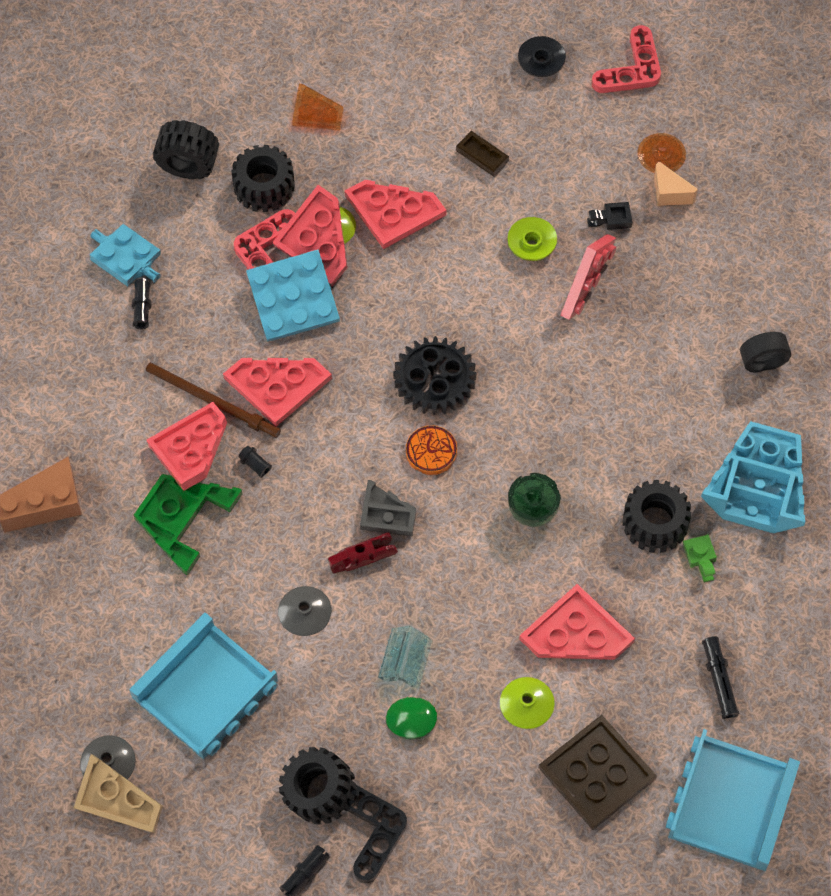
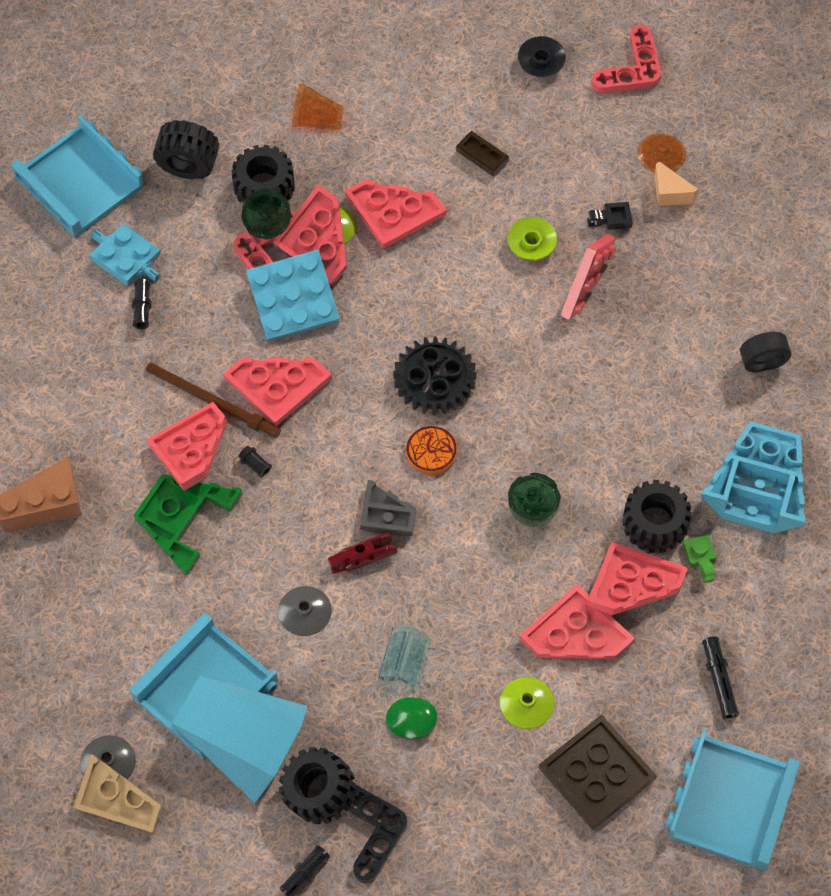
(80, 178): none -> medium azure panel
(240, 731): none -> medium azure wedge
(266, 213): none -> clear green cylinder
(633, 580): none -> coral plate

